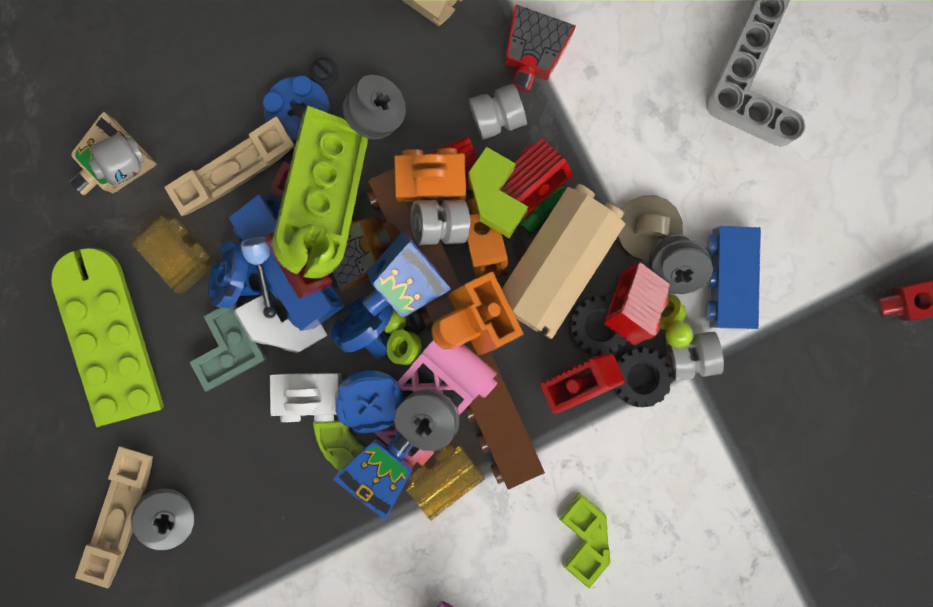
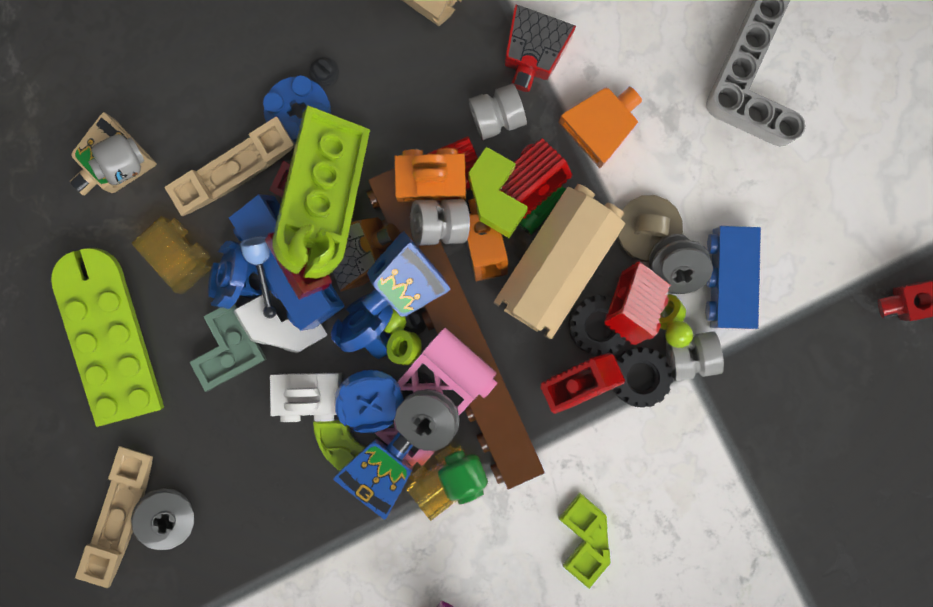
(374, 107): dark grey piece -> none
(462, 477): none -> green head
(479, 317): orange brick -> none
(602, 122): none -> orange torso

